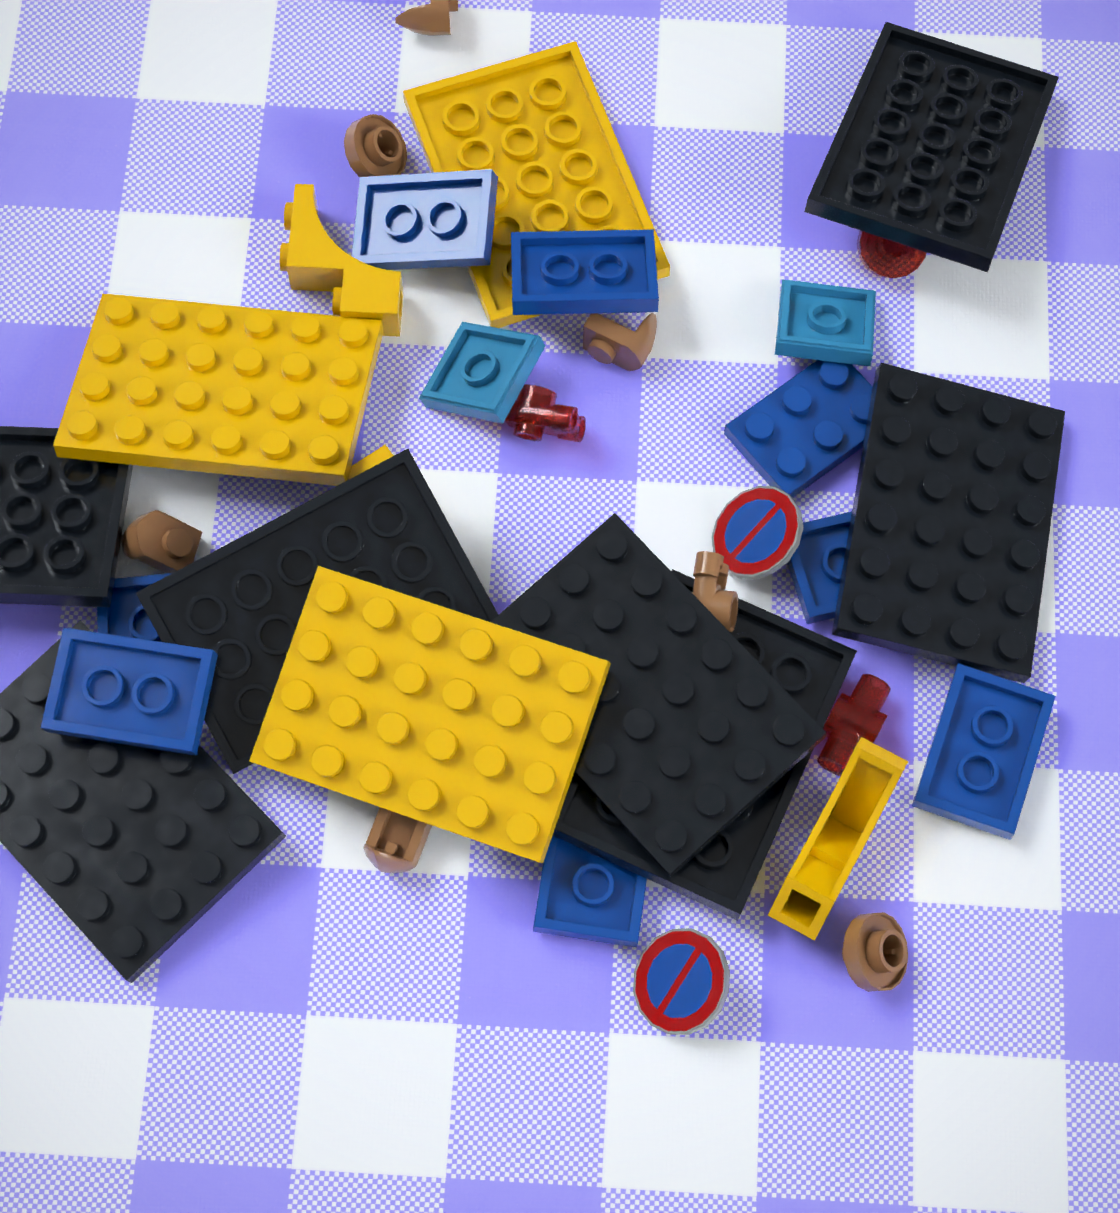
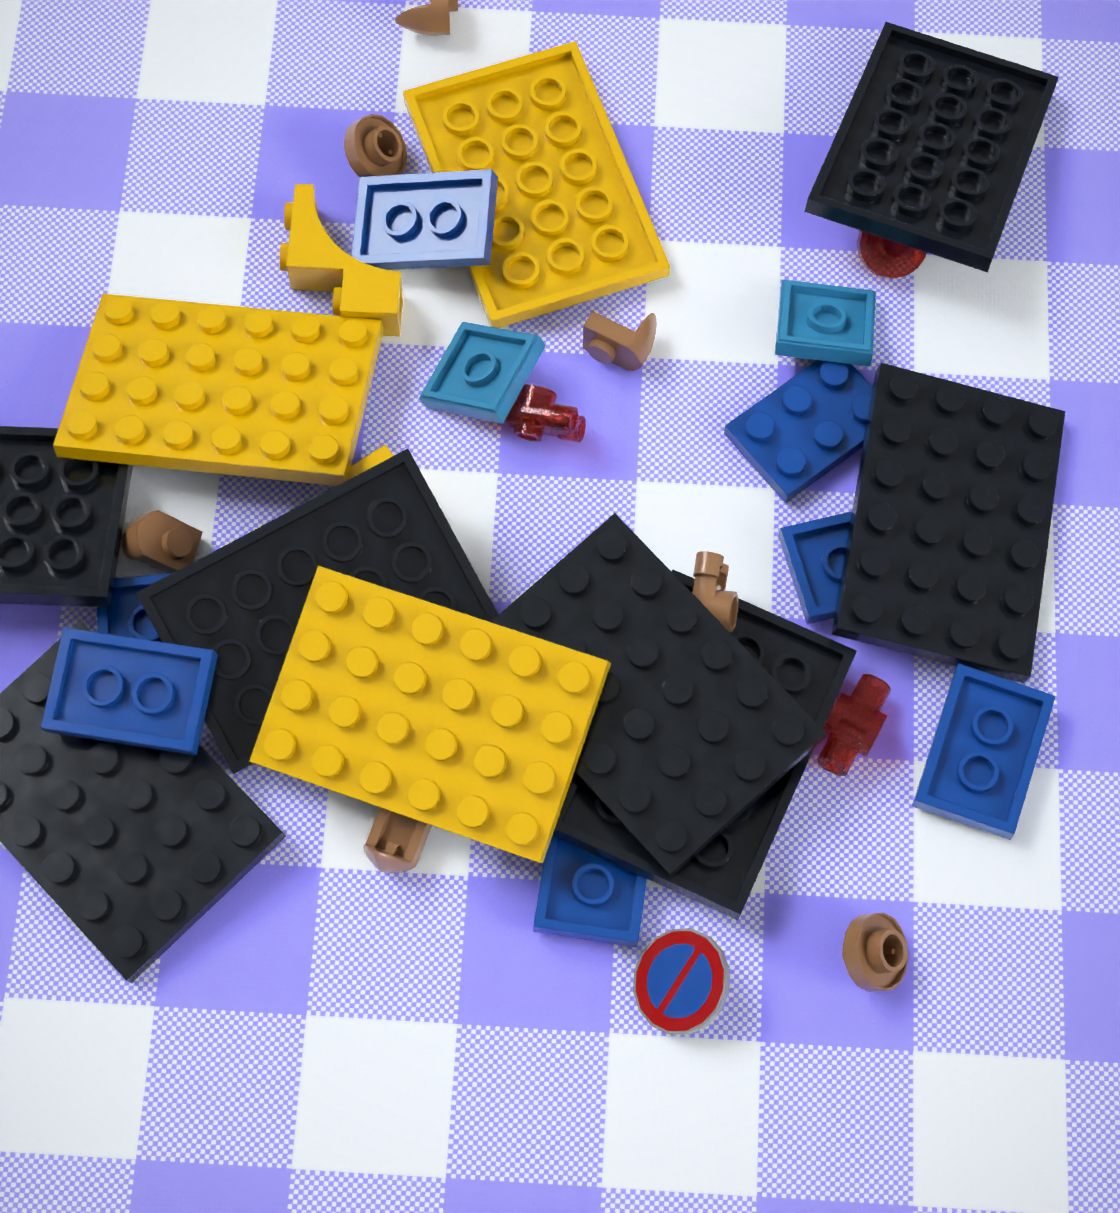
(584, 272): blue plate -> none
(758, 532): piece -> none
(837, 838): yellow arch -> none

